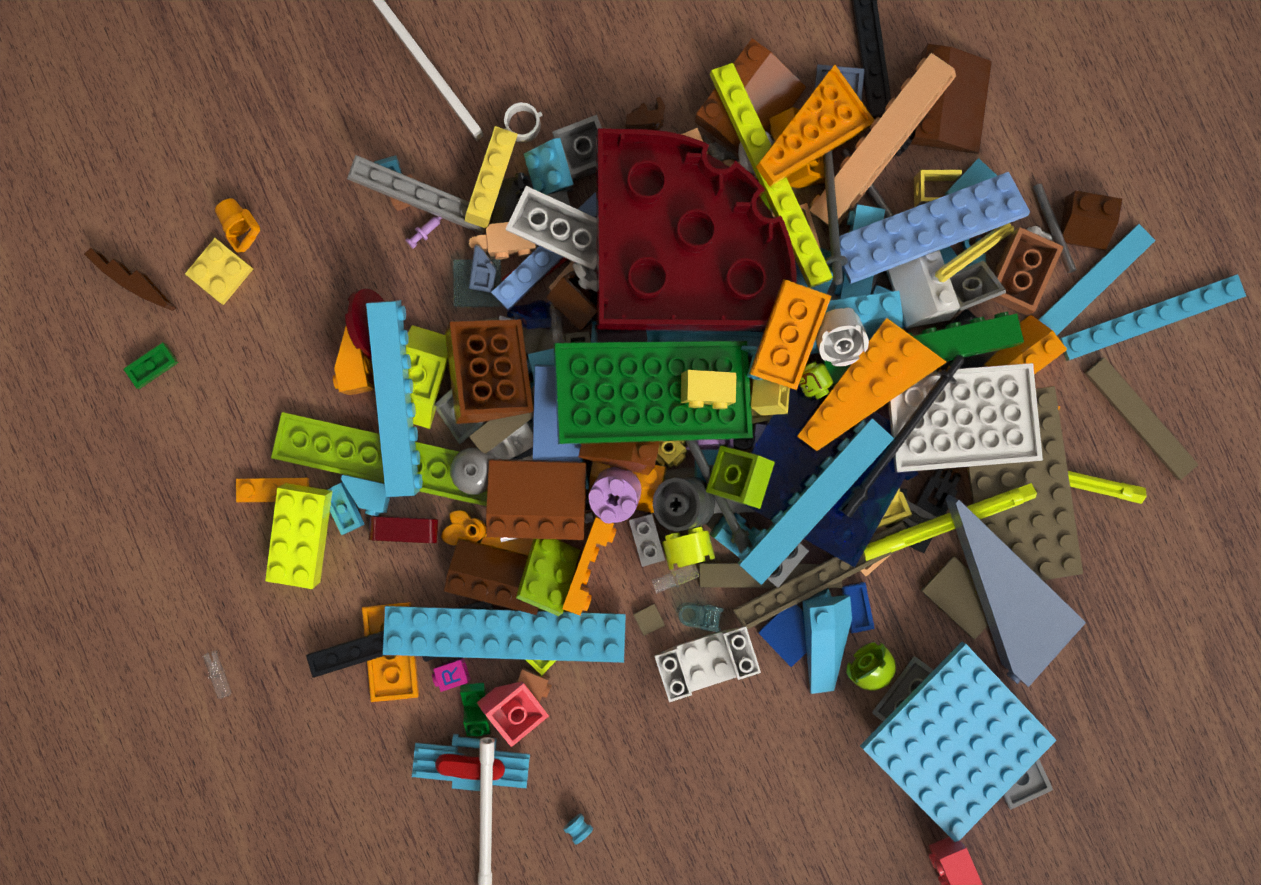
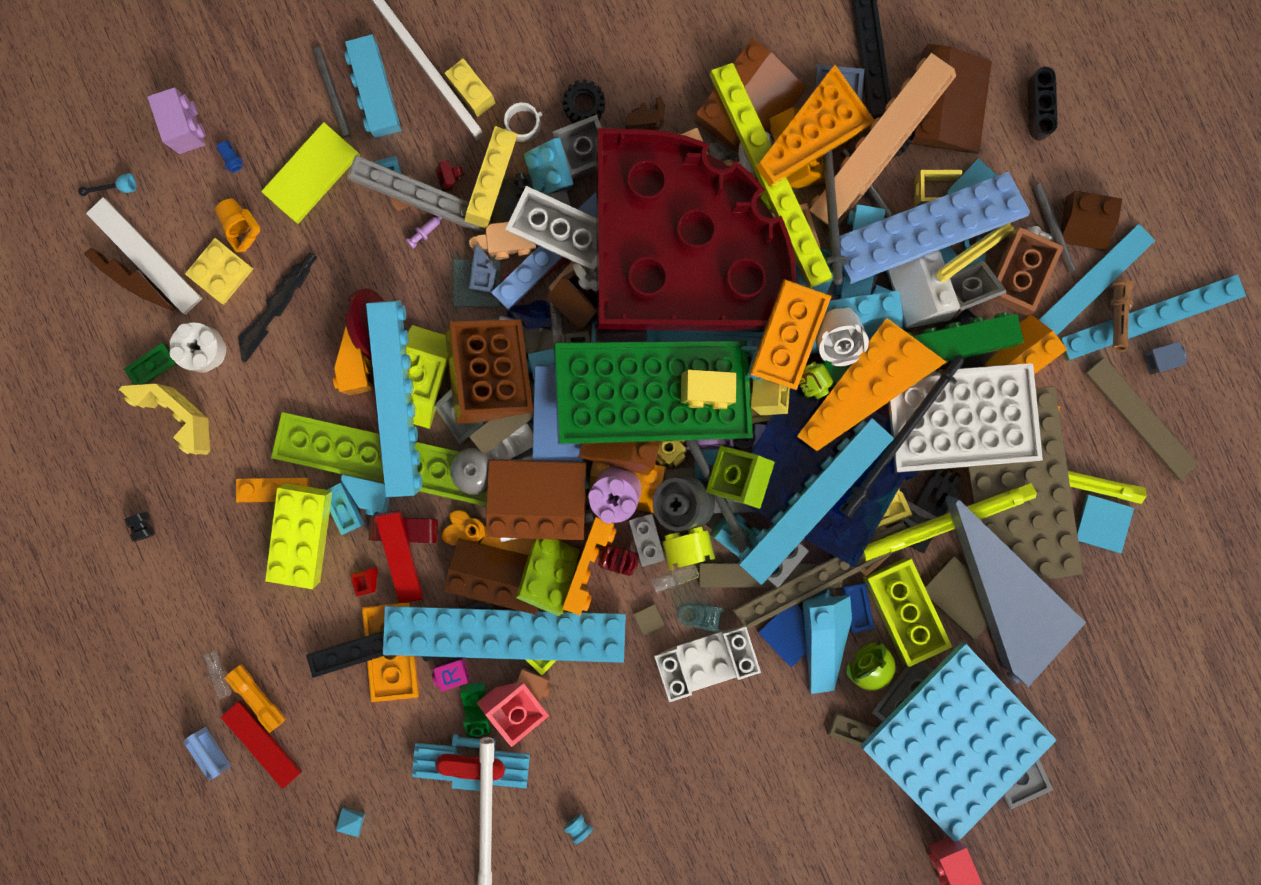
(124, 183): none -> medium azure hinge
(139, 526): none -> black wheel
(144, 256): none -> white tile
(177, 120): none -> lavender brick
(184, 344): none -> white brick
(194, 434): none -> light yellow slope
(207, 753): none -> light blue tile
(232, 161): none -> blue pin
(244, 684): none -> light orange axle
(261, 744): none -> red tile
(276, 304): none -> black sword
(310, 173): none -> neon yellow tile
(331, 91): none -> flat silver bar
(350, 822): none -> medium azure slope
(364, 581): none -> red slope
(372, 85): none -> medium azure brick
(399, 556): none -> red tile
(448, 175): none -> dark red tile
(470, 87): none -> light yellow brick
(577, 90): none -> black tyre
(618, 560): none -> dark red gear
(850, 729): none -> dark tan tile
(907, 612): none -> neon yellow brick
(1048, 94): none -> black beam
(1104, 523): none -> medium azure tile
(1121, 305): none -> medium nougat pin
(1165, 357): none -> sand blue brick

